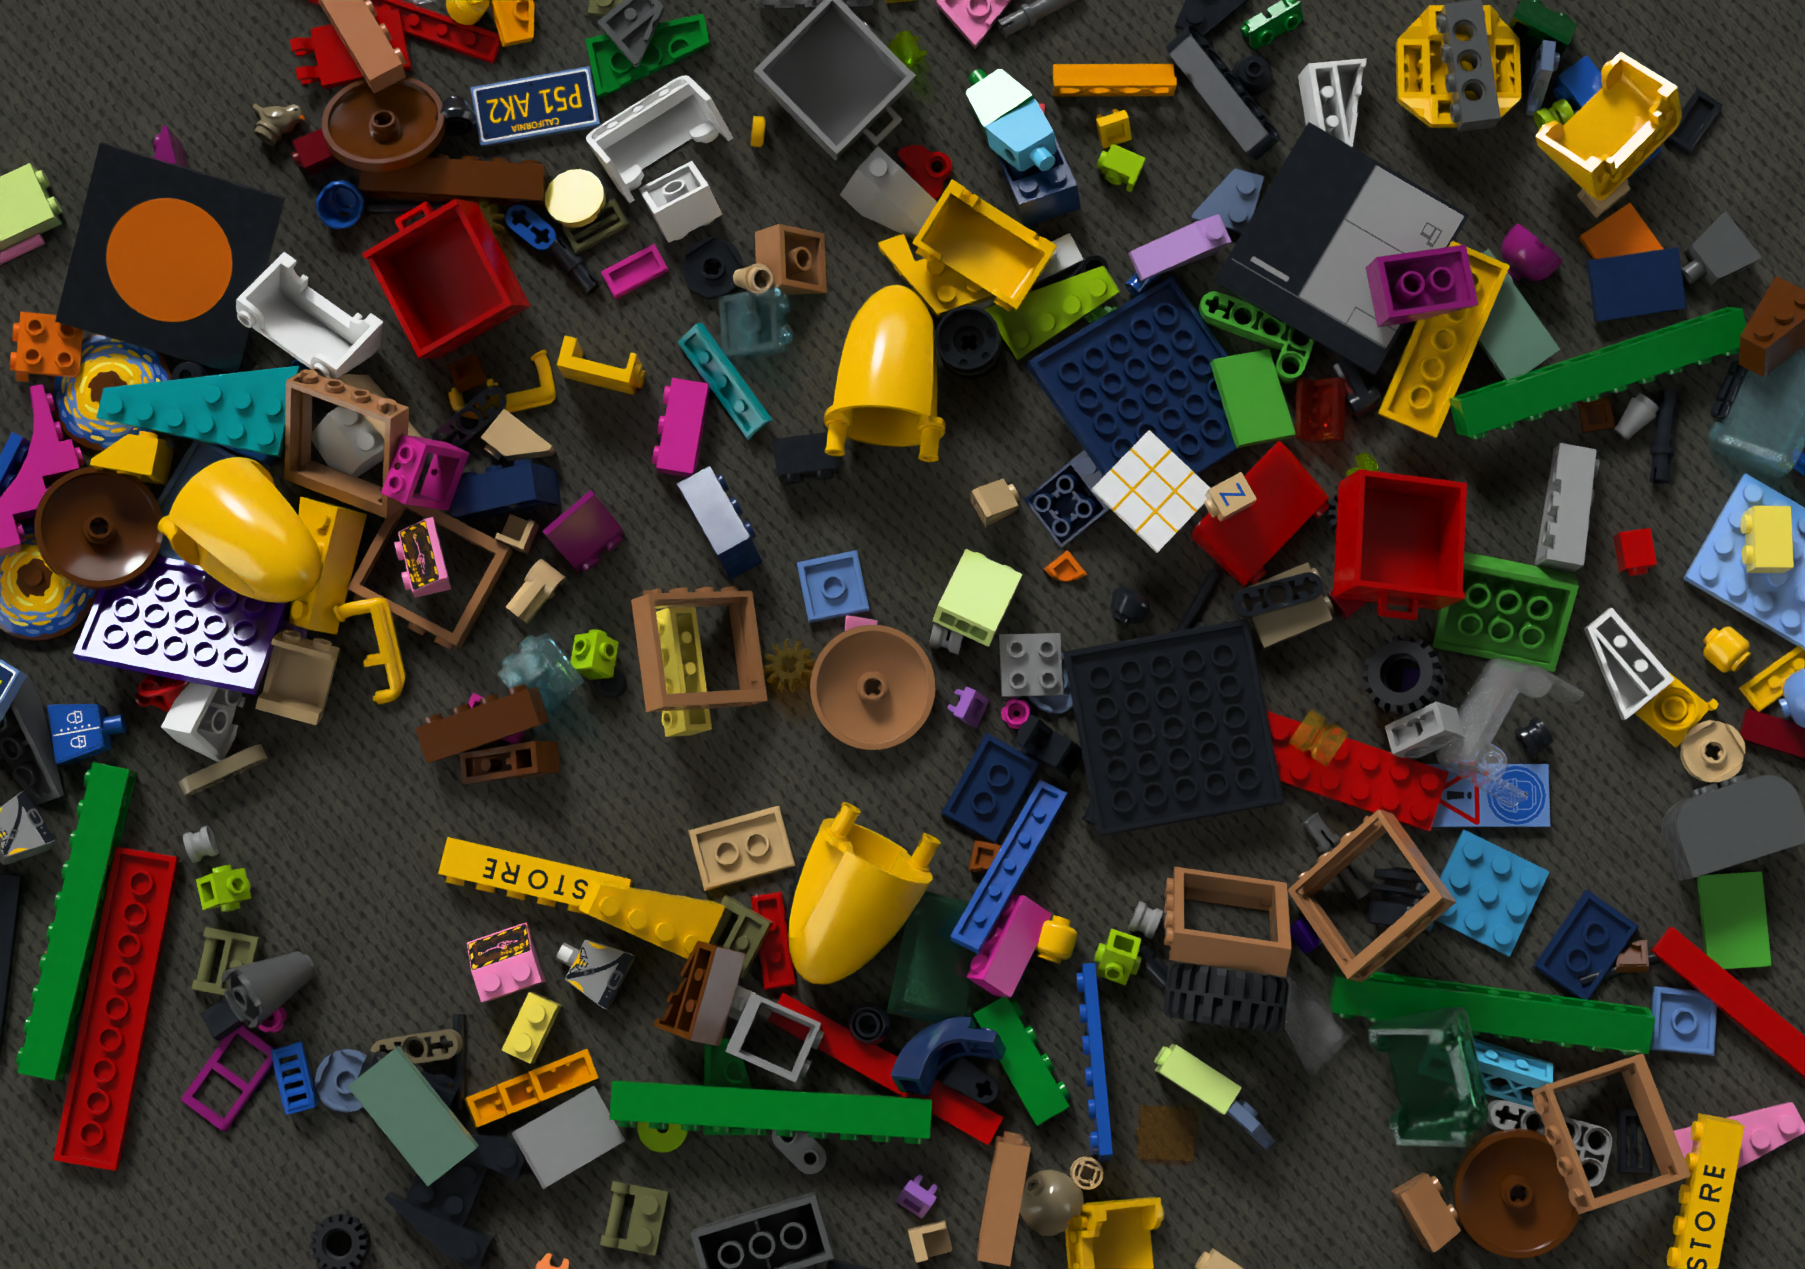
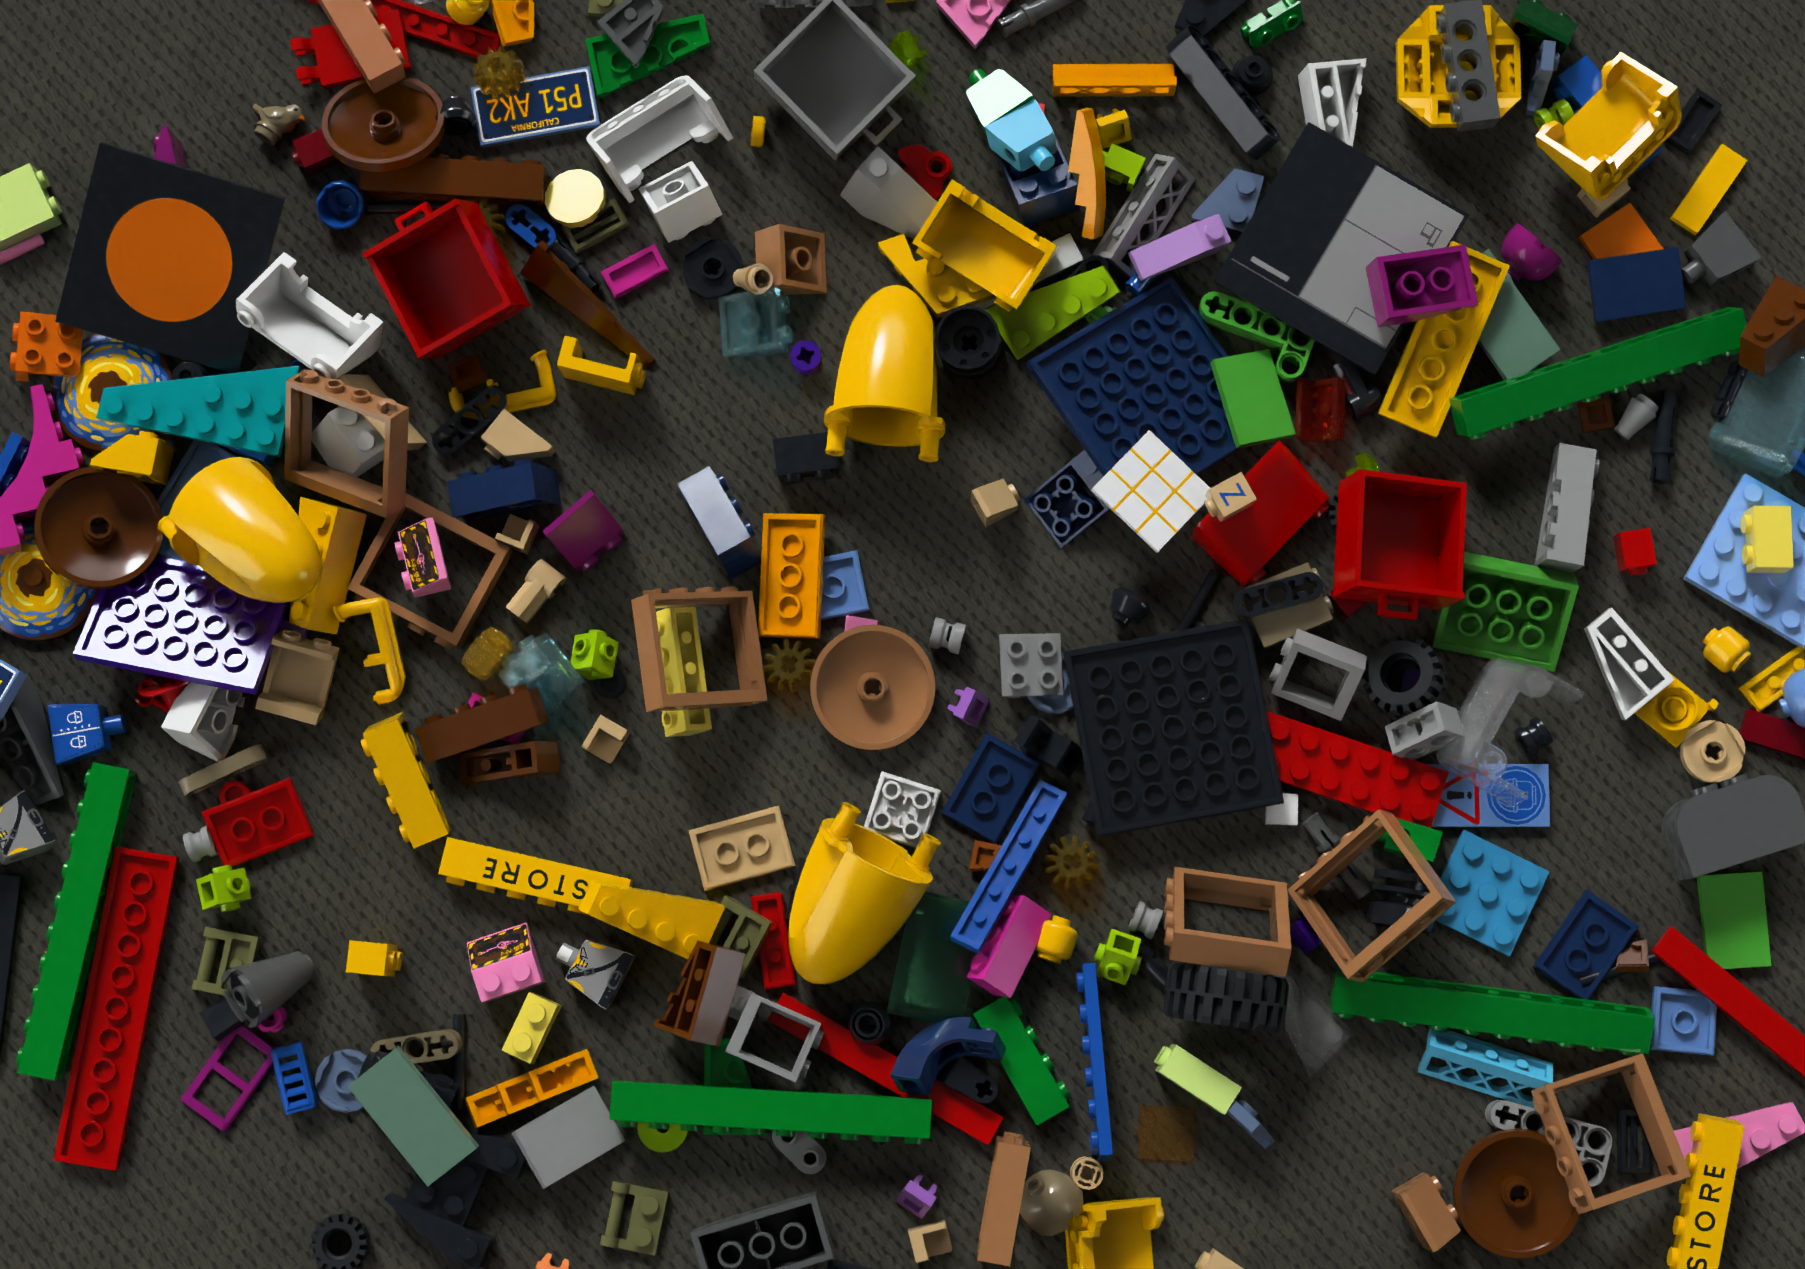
(233, 790): none -> red tile
(258, 823): none -> red tile
(373, 958): none -> yellow brick
(405, 781): none -> yellow wedge
(441, 477): dark pink window -> none
(487, 653): none -> clear yellow gear
(498, 72): none -> clear yellow gear
(559, 284): none -> reddish brown wedge
(605, 739): none -> tan panel
(681, 427): dark pink brick -> none
(724, 381): teal tile -> none
(791, 575): none -> light orange tile
(807, 364): none -> dark purple wheel
(901, 809): none -> white tile
(977, 597): yellowish green brick -> none
(1016, 705): dark pink plate -> none
(1065, 568): orange tile -> none
(1072, 872): none -> clear yellow gear
(1088, 162): none -> light orange slope
(1141, 210): none -> light grey fence
(1284, 813): none -> white tile
(1318, 737): clear yellow wheel -> none
(1326, 651): none -> light grey window
(1424, 838): none -> green torso
(1433, 1077): clear green windscreen -> none
(1708, 189): none -> yellow tile

